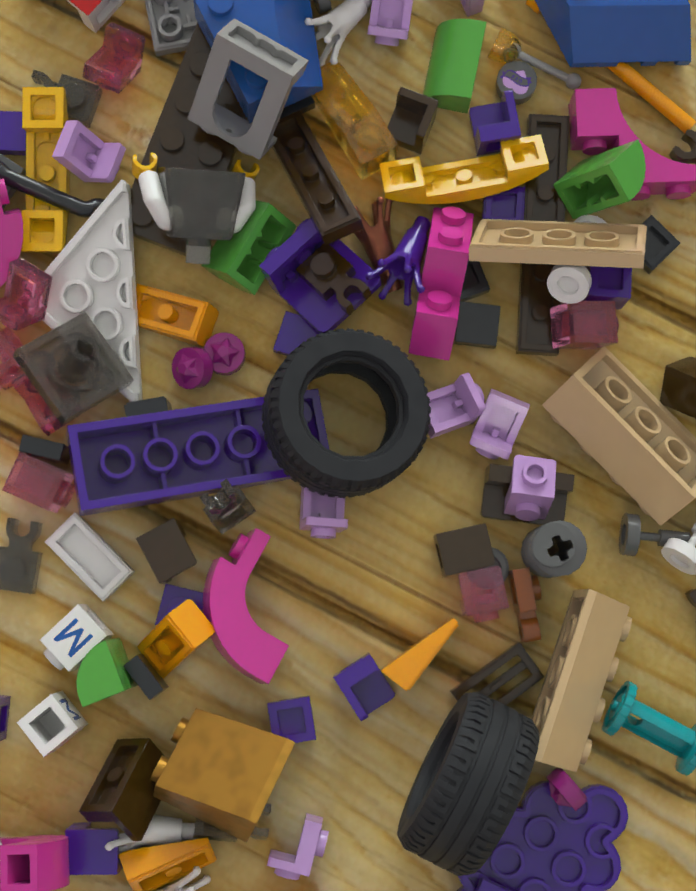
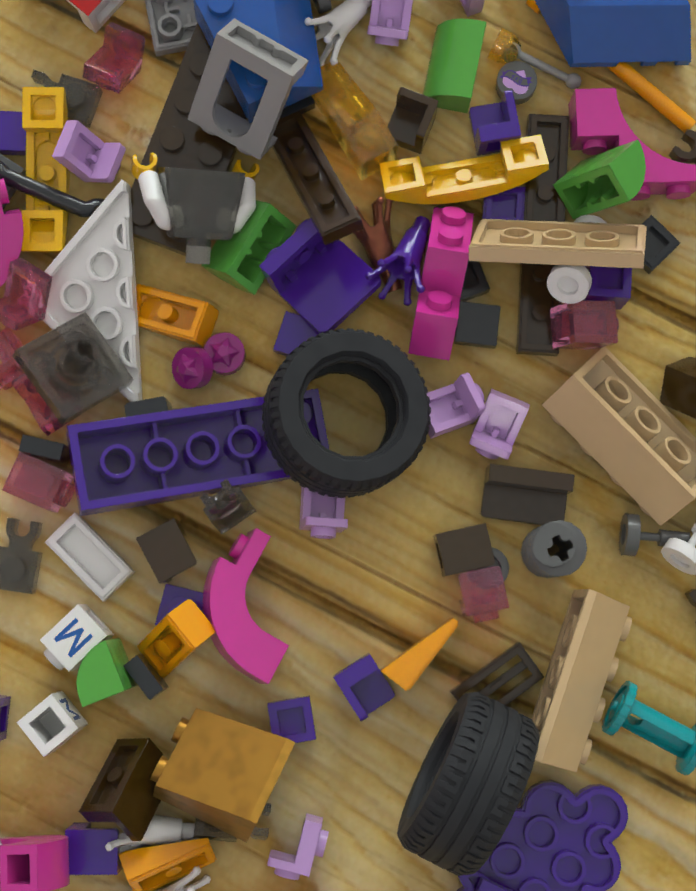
(332, 274): dark brown plate -> none
(525, 592): dark orange plate -> none
(531, 488): lavender bracket -> none
(565, 790): magenta tile -> none

